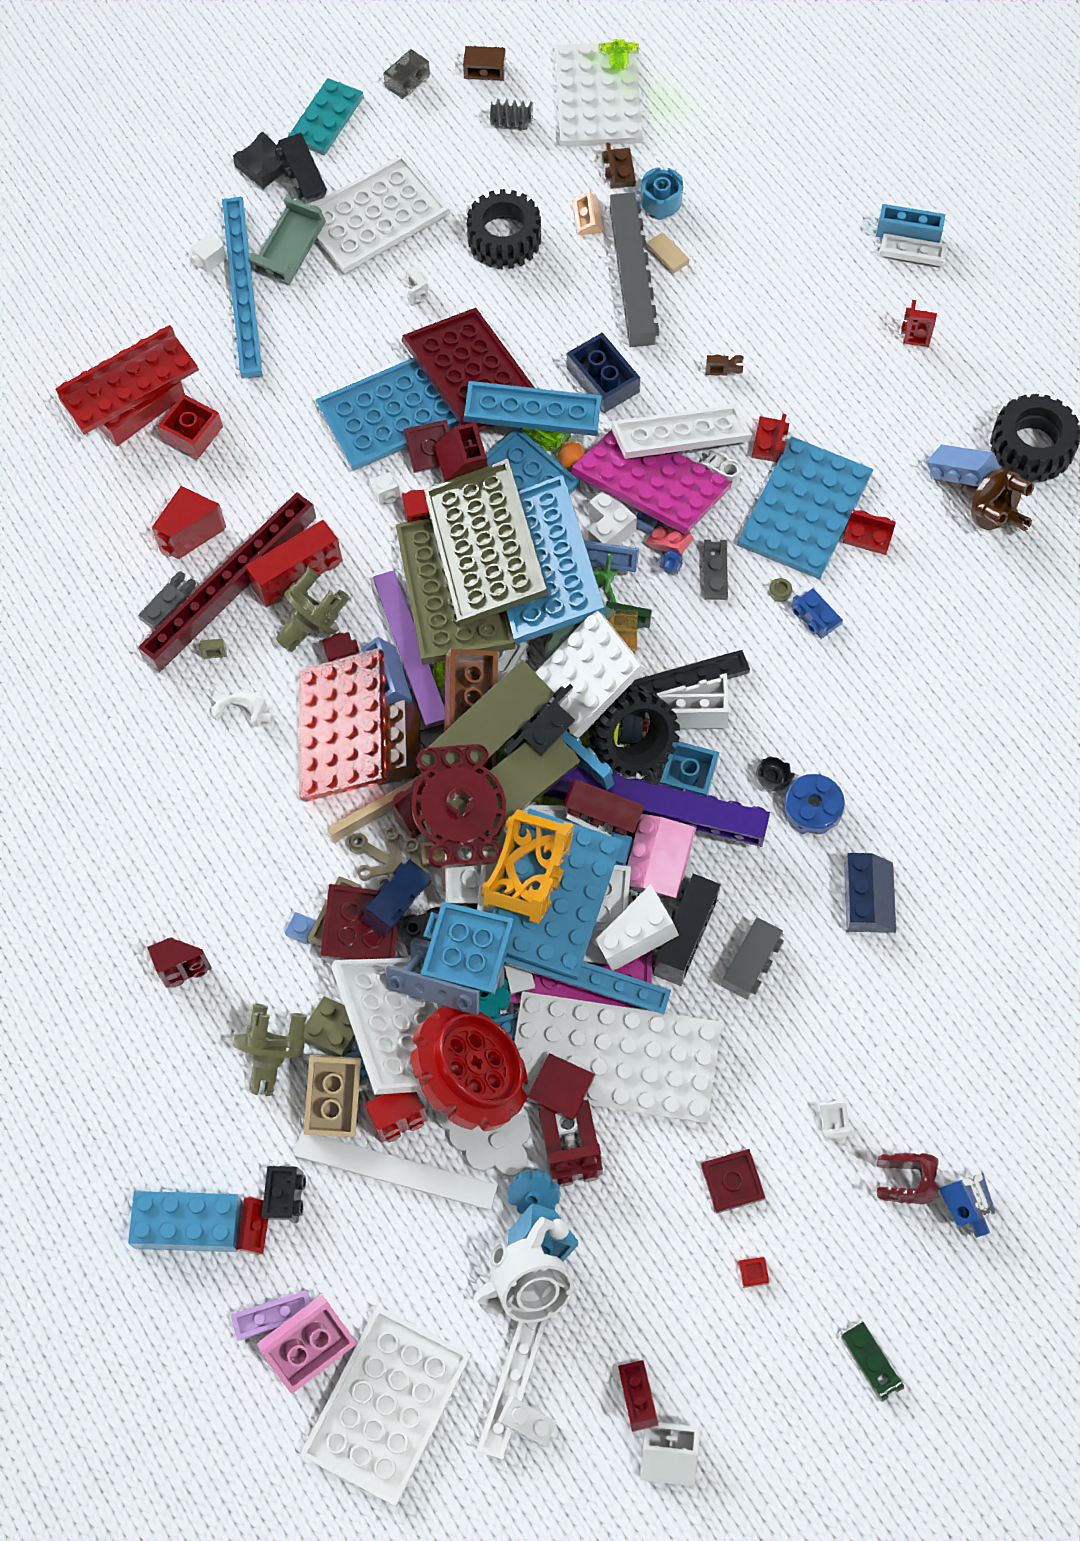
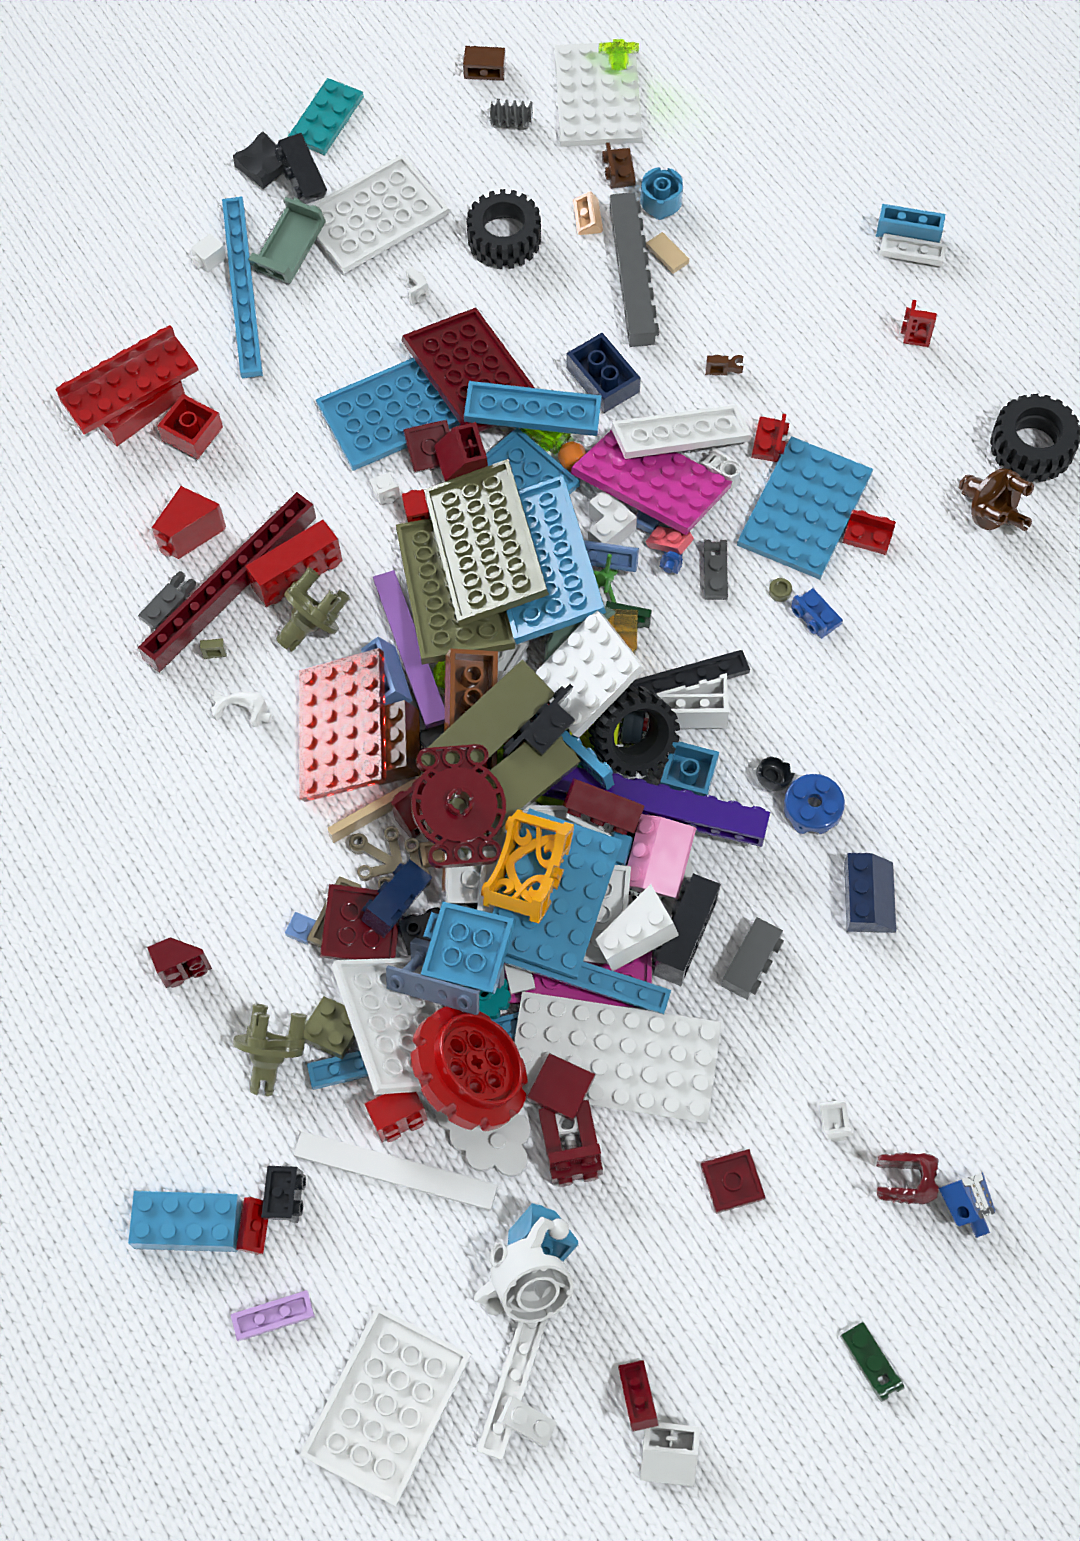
(306, 1344): bright pink brick -> none
(332, 1096): tan brick -> none
(340, 646): dark red brick -> none
(407, 74): clear smoke brick -> none
(533, 1188): dark azure plant -> none
(753, 1272): red tile -> none
(961, 464): medium blue brick -> none

